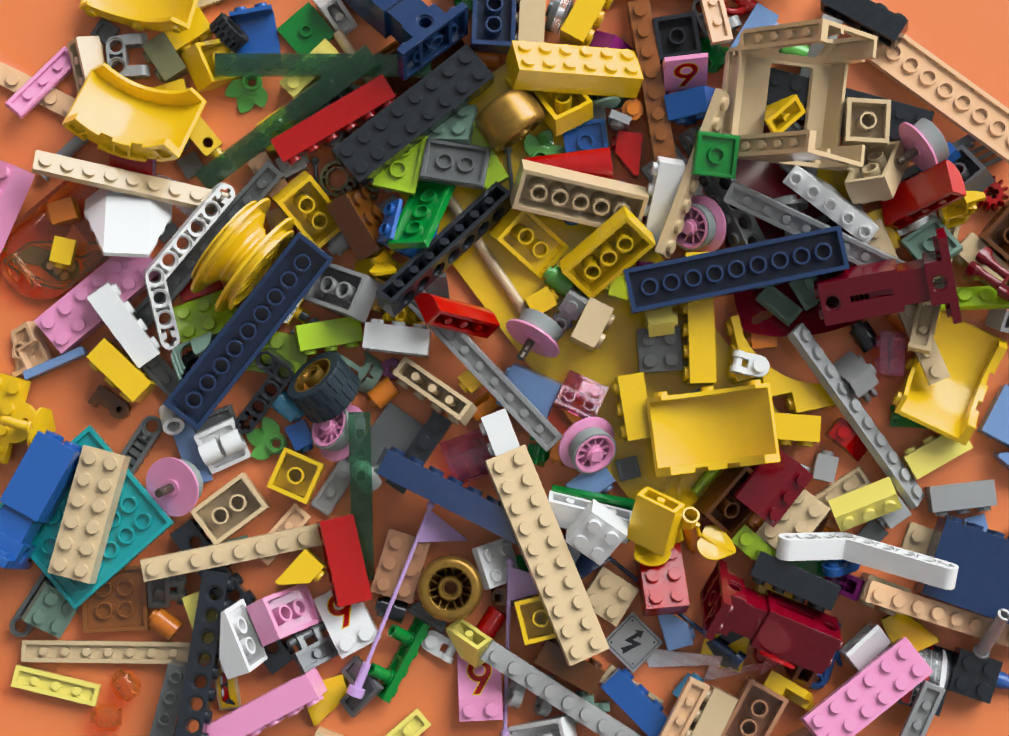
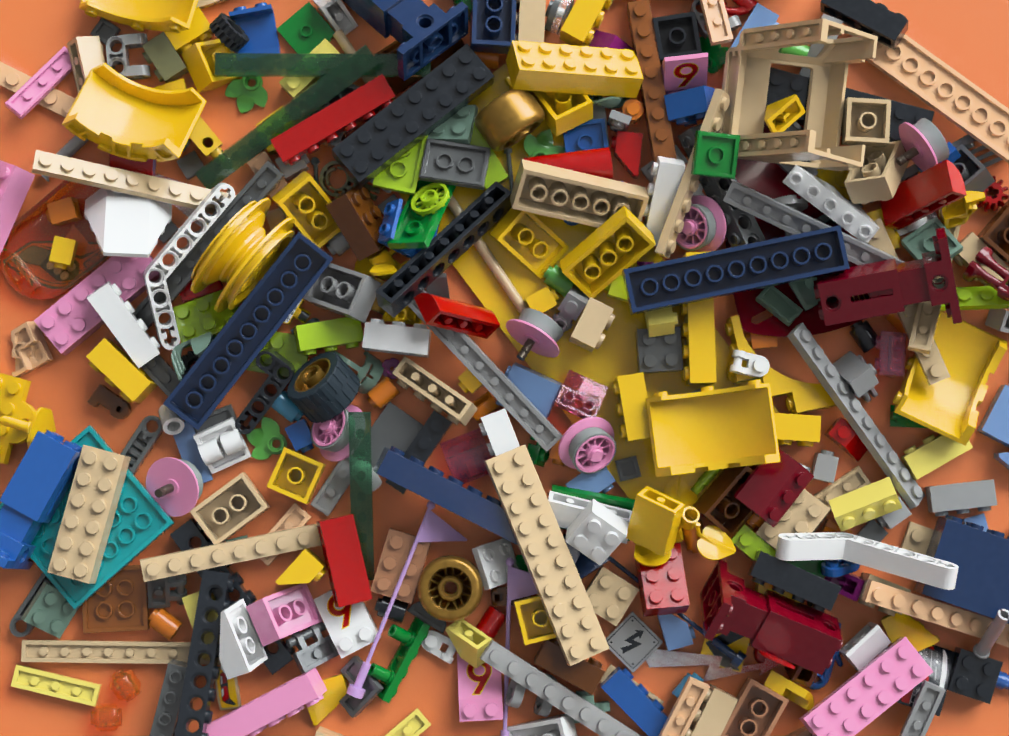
(55, 363): medium blue tile -> none
(429, 198): none -> lime wheel

